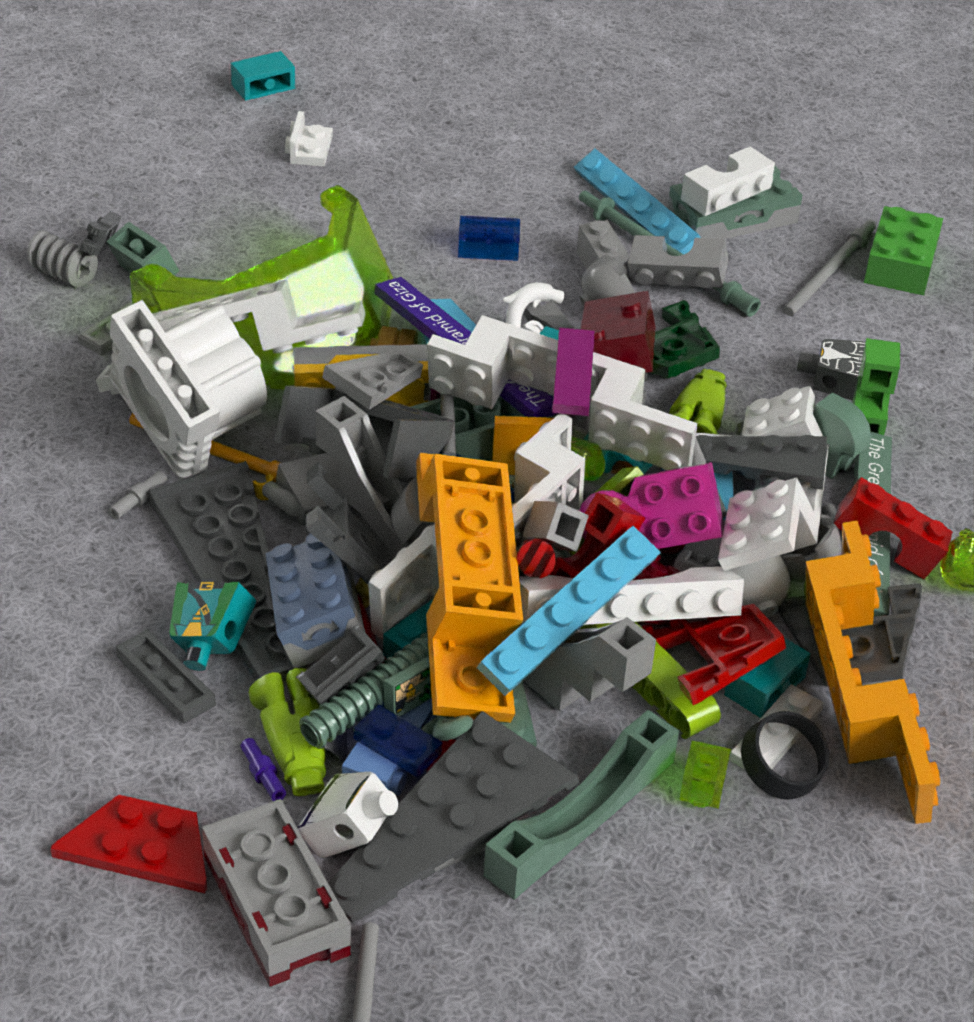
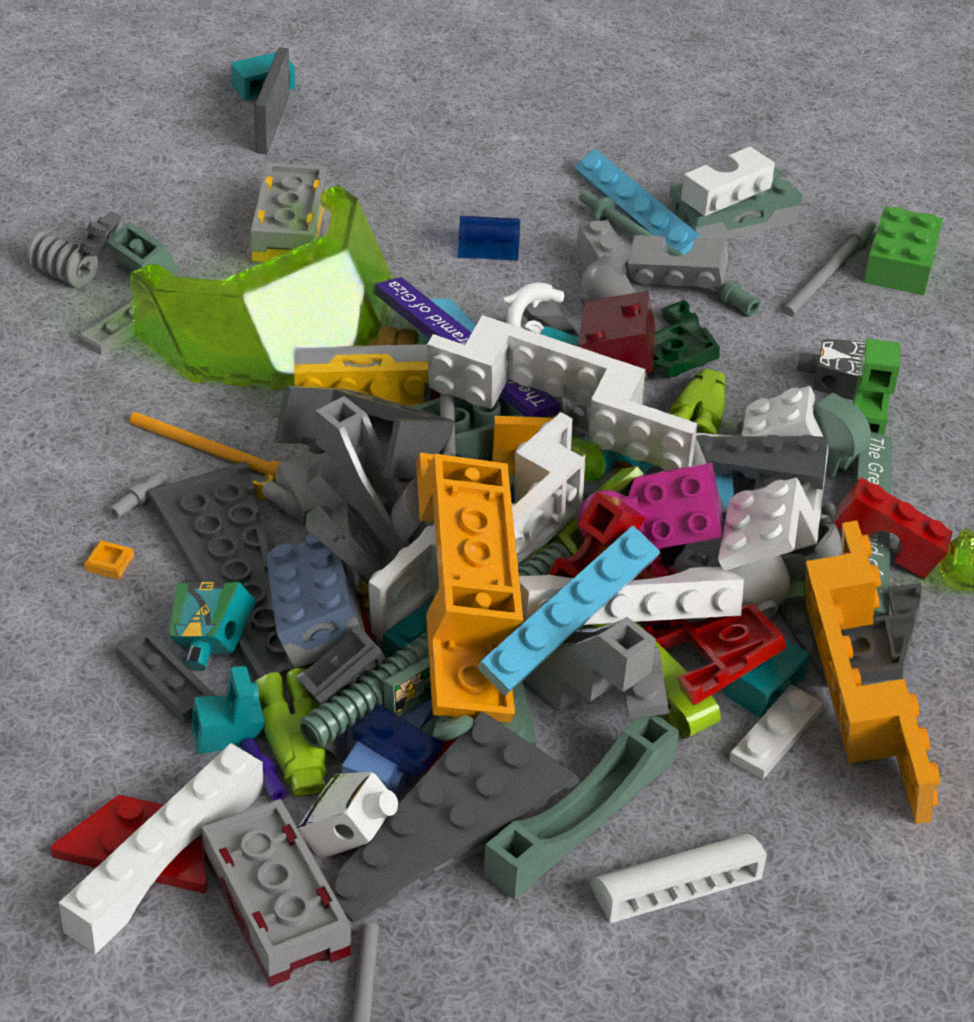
(109, 559): none -> light orange tile
(115, 888): none -> white arch
(185, 381): white hose -> none
(227, 717): none -> teal brick
(272, 101): none -> dark grey tile
(274, 319): white bracket -> none
(287, 209): none -> light grey piece
(308, 143): white bracket -> none
(373, 377): light grey wing -> none
(536, 558): red arm -> none
(556, 524): light grey brick -> none
(573, 372): magenta tile -> none
(649, 694): none -> light grey brick
(679, 877): none -> white brick
(703, 783): clear neon green brick -> none
(764, 776): black tyre -> none

